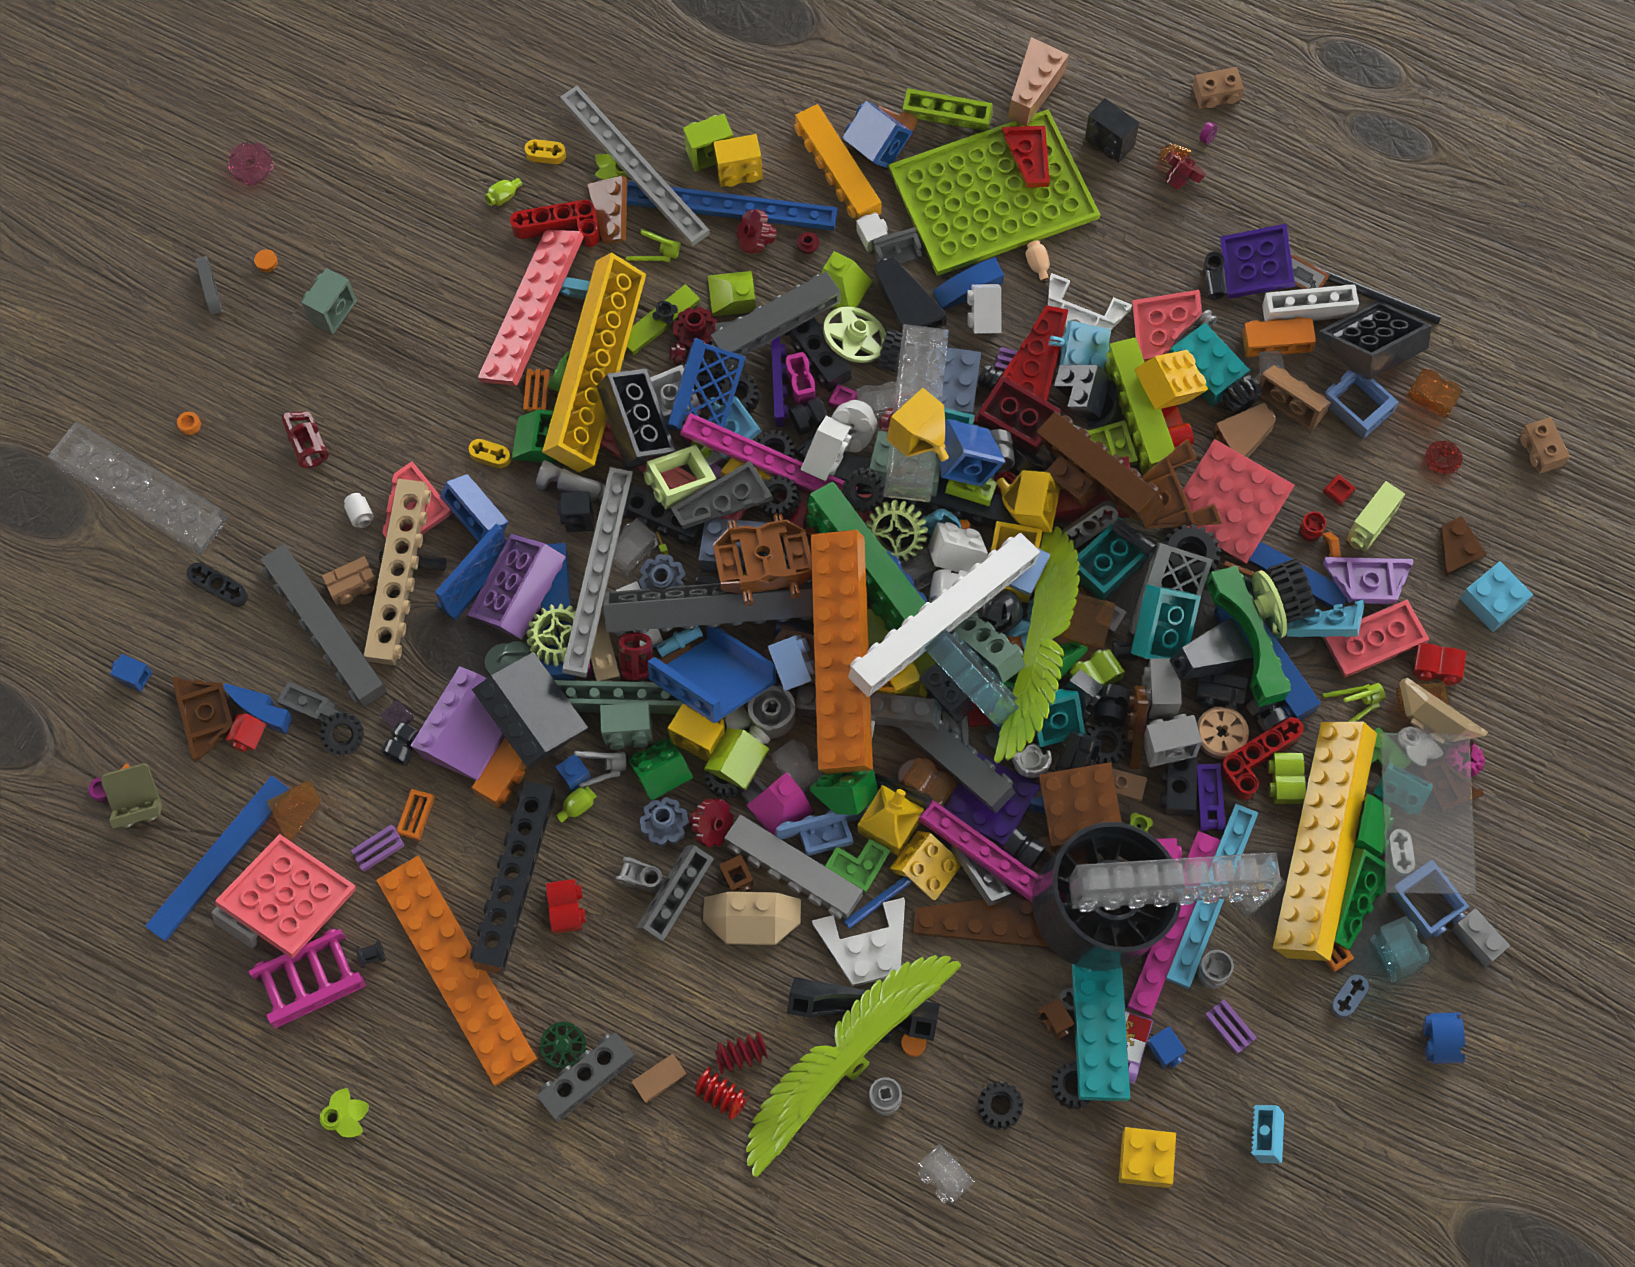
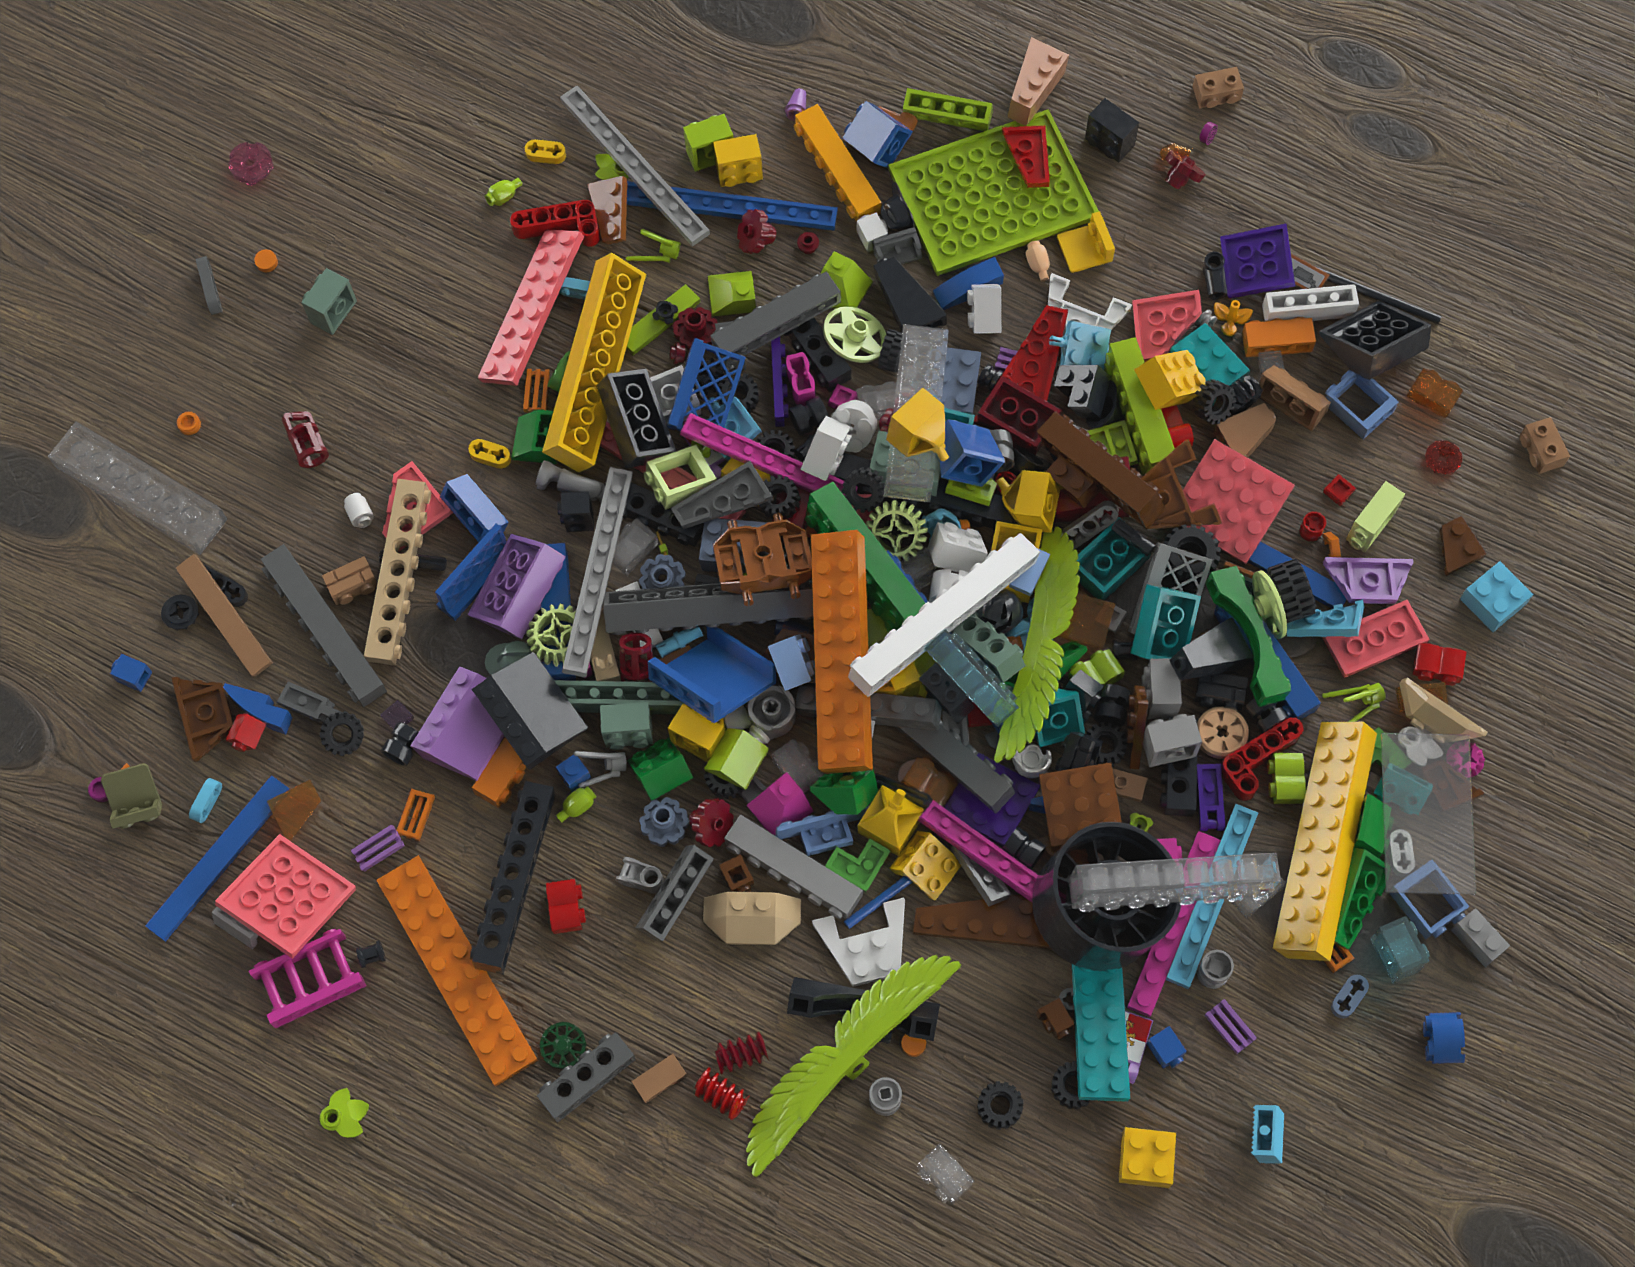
(170, 609): none -> black gear
(205, 800): none -> medium azure beam
(224, 615): none -> medium nougat tile
(796, 104): none -> medium lavender cone
(896, 212): none -> black piece
(1087, 245): none -> yellow bracket
(1205, 399): none -> black tyre
(1232, 316): none -> light orange plant

